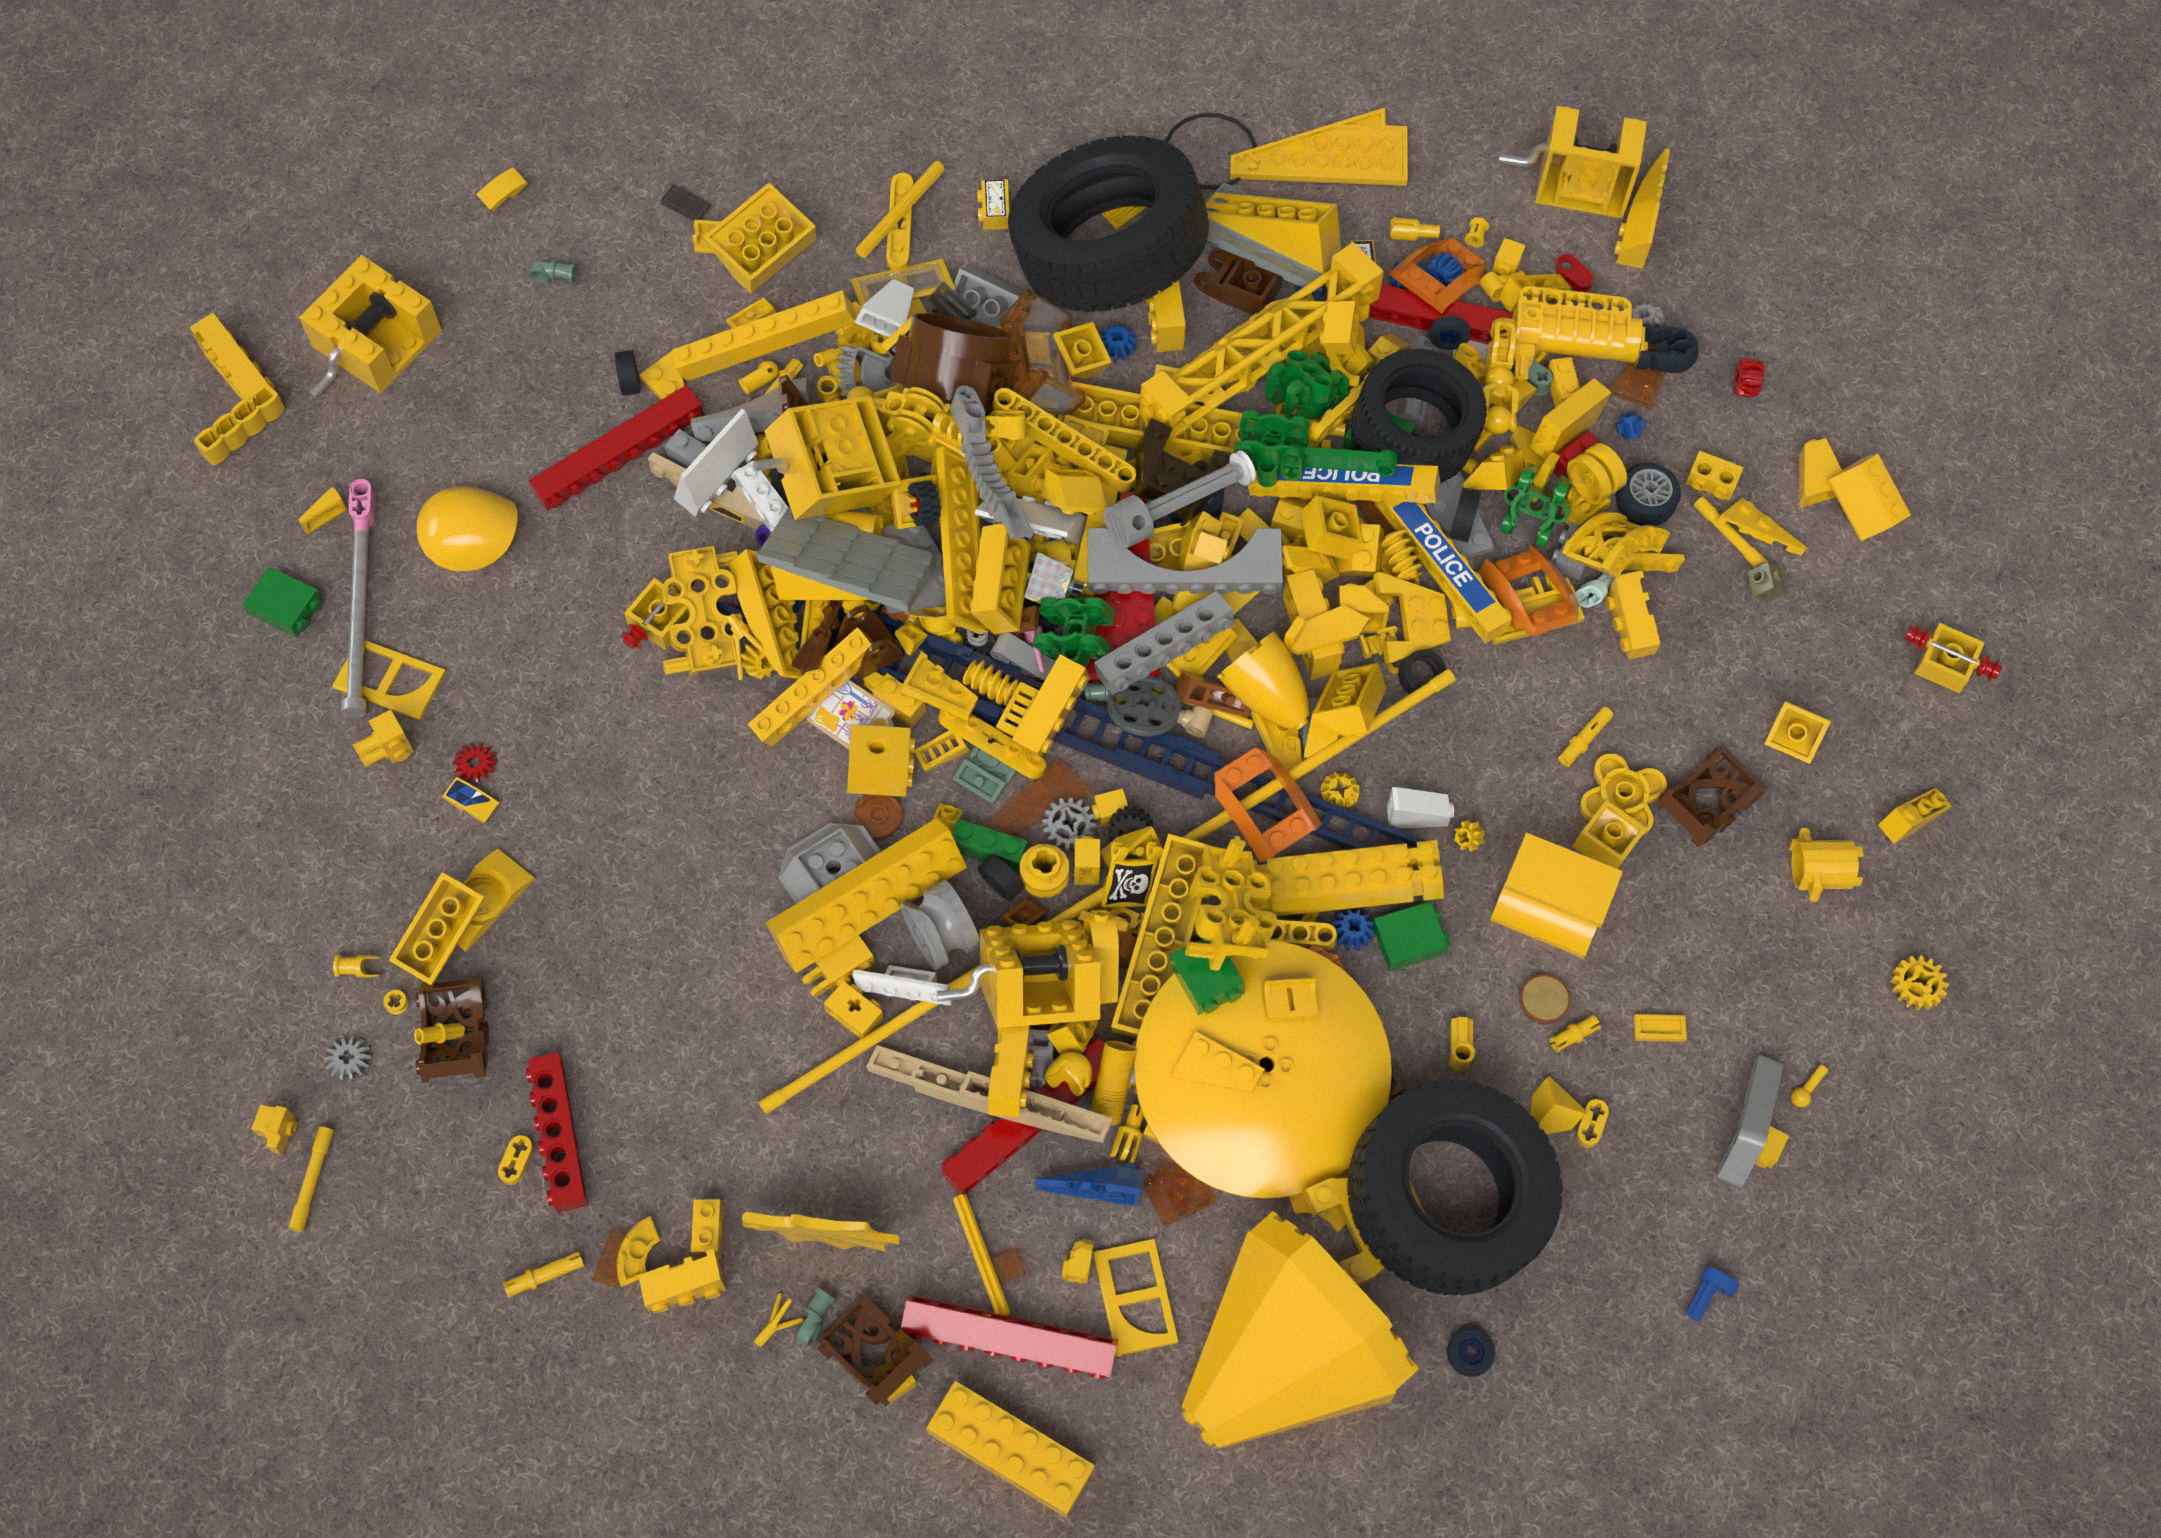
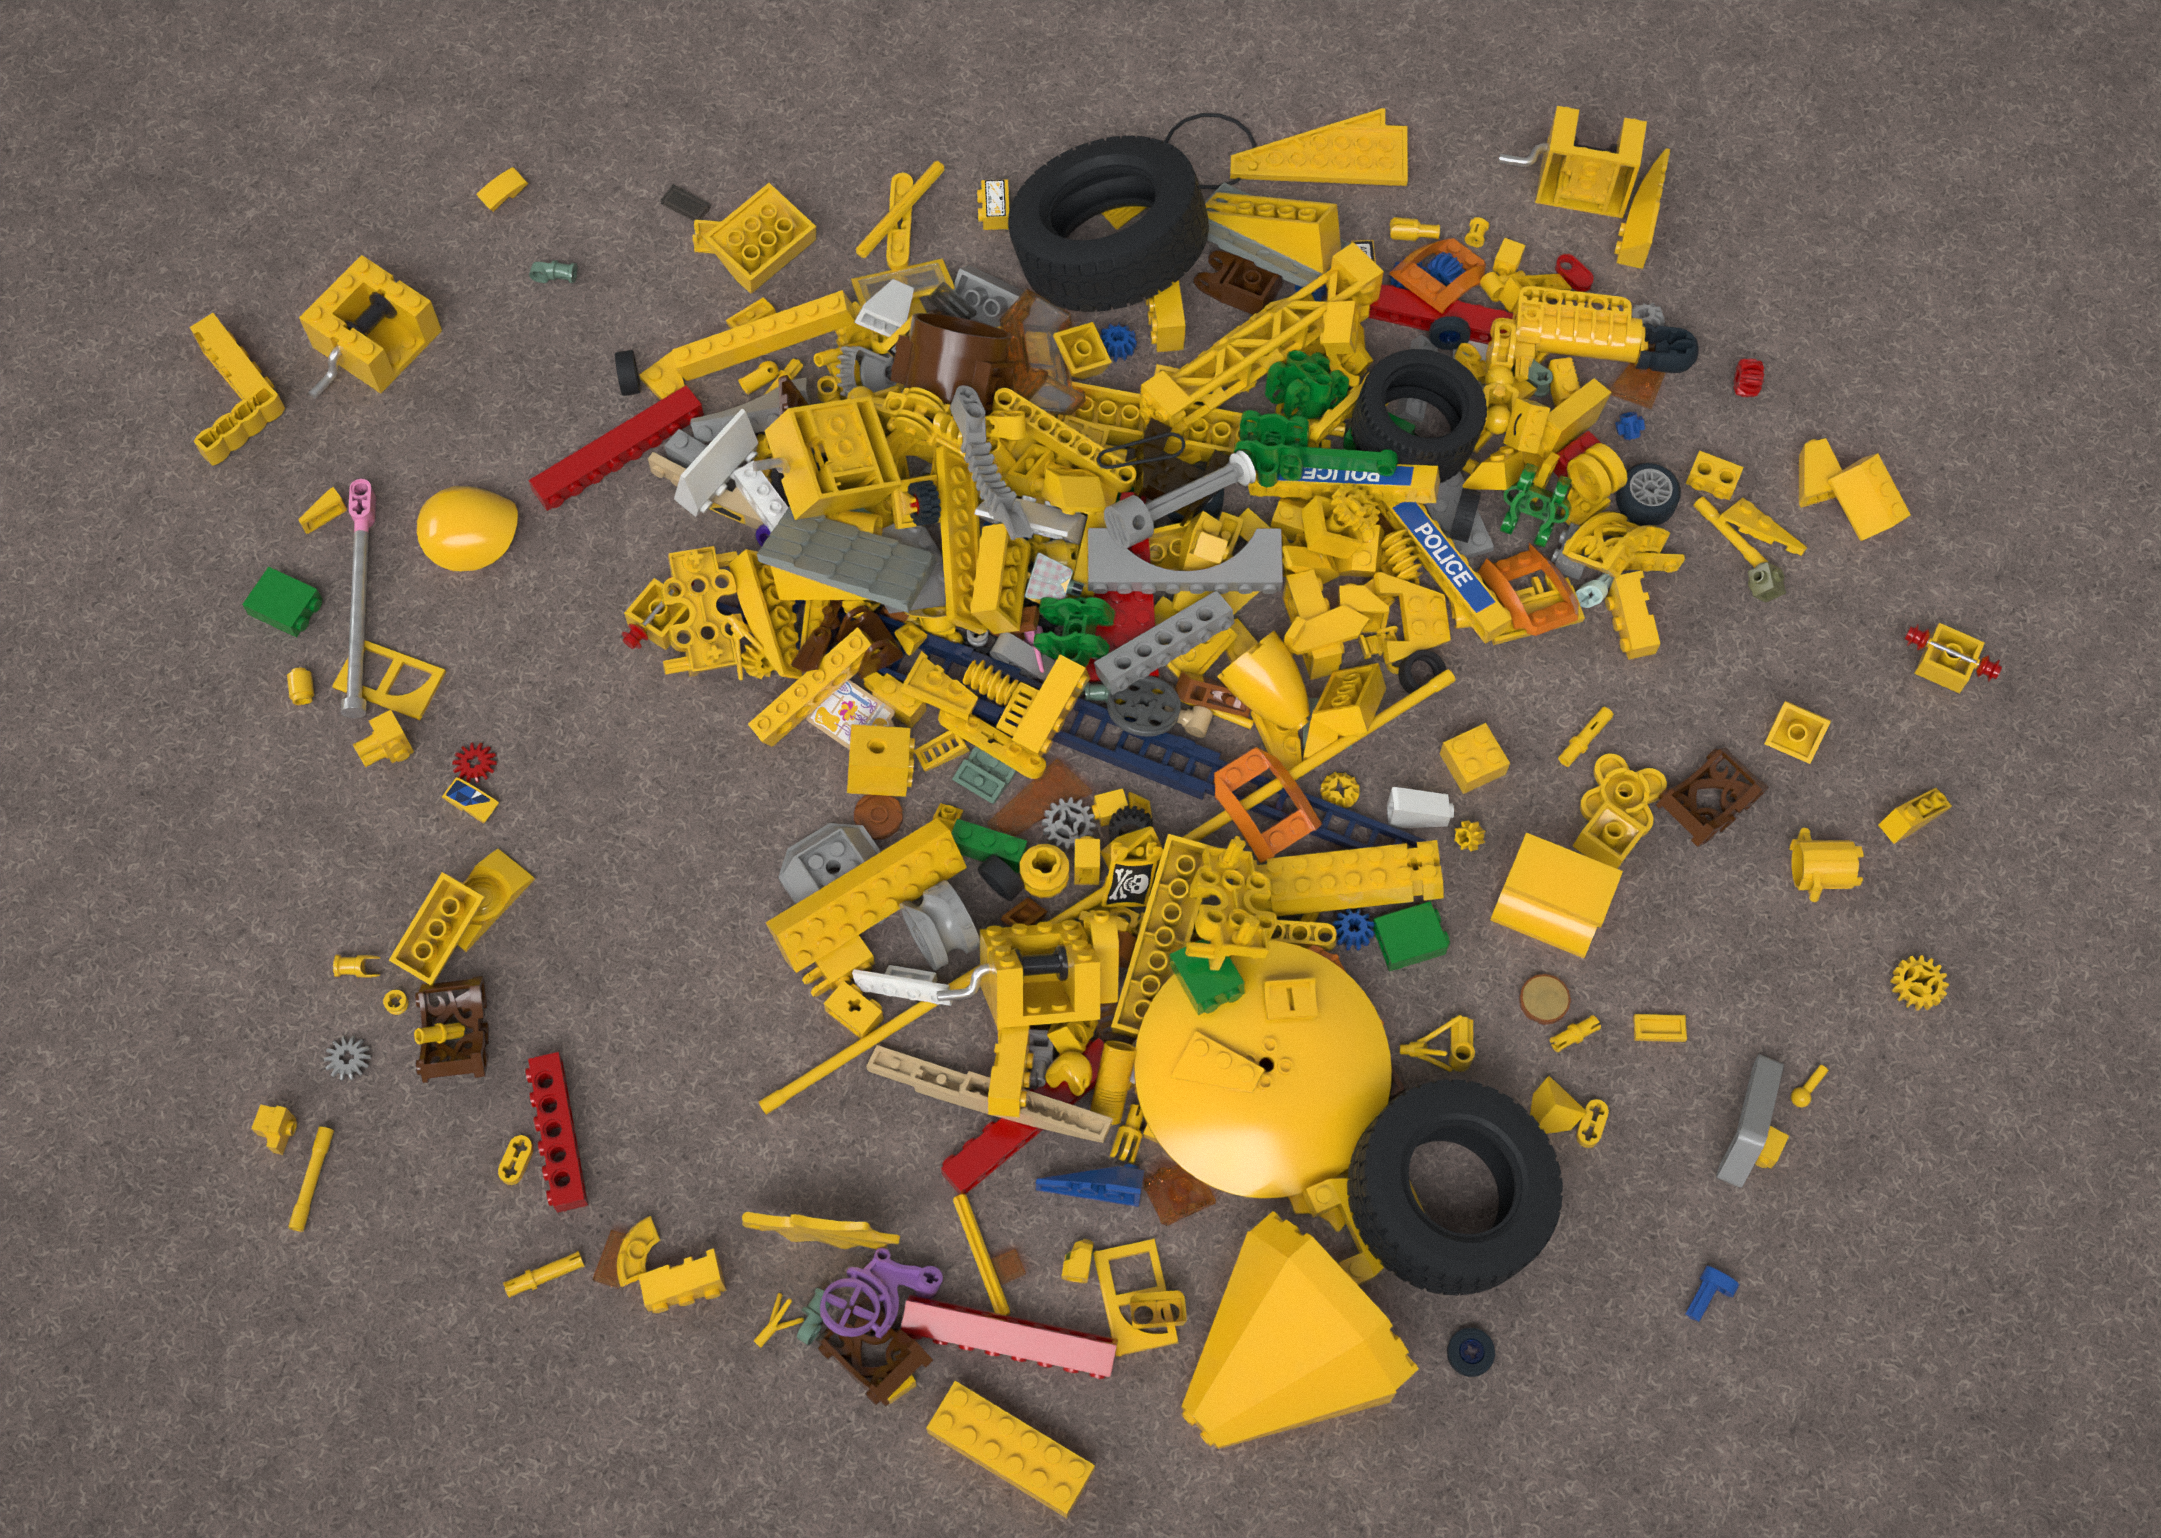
(300, 686): none -> yellow brick
(707, 1227): yellow brick -> none
(884, 1277): none -> medium lavender piece
(1139, 442): none -> black piece
(1140, 802): none -> yellow slope
(1162, 1298): none -> yellow piece
(1355, 507): none -> yellow gear
(1386, 346): yellow slope -> none
(1420, 1048): none -> yellow plant
(1474, 758): none -> yellow brick
(1526, 425): none -> yellow brick

